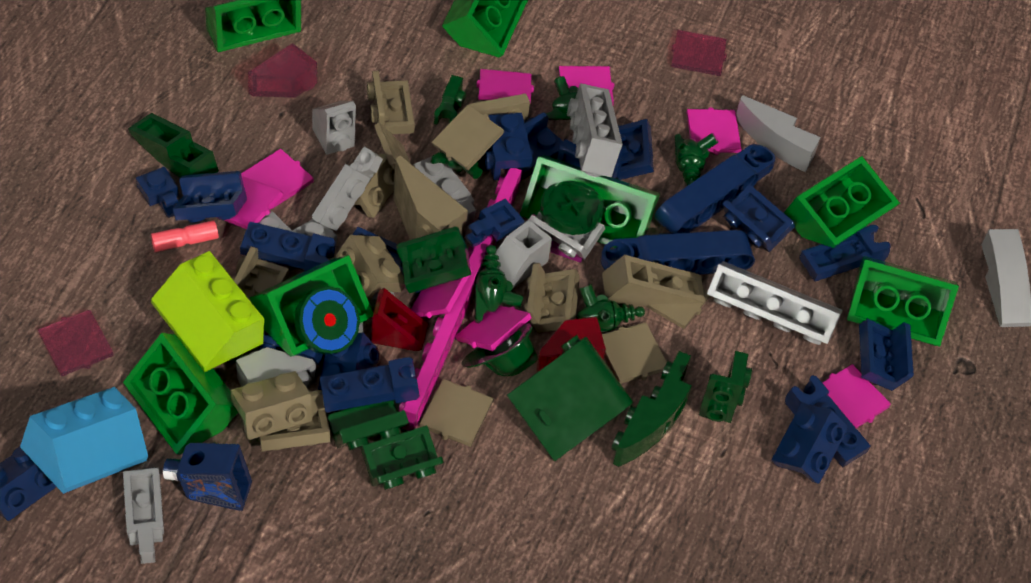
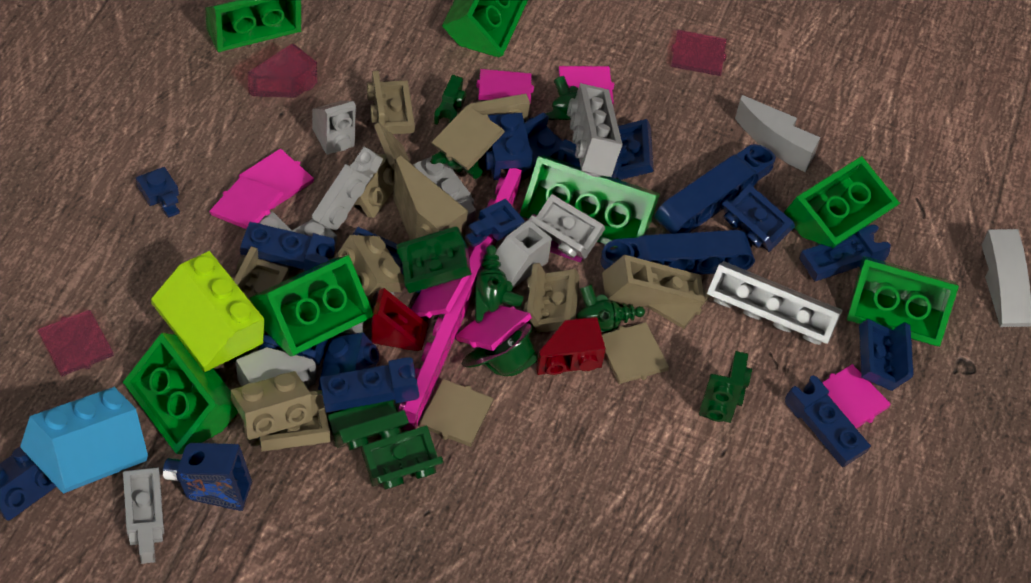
(173, 146): dark green slope -> none
(181, 236): coral piece -> none
(210, 196): dark blue bracket -> none
(327, 320): tile -> none
(570, 398): dark green door -> none
(571, 208): dark green tile -> none
(655, 414): dark green slope -> none
(692, 155): dark green piece -> none
(720, 123): dark pink piece -> none
(810, 442): dark blue bracket -> none

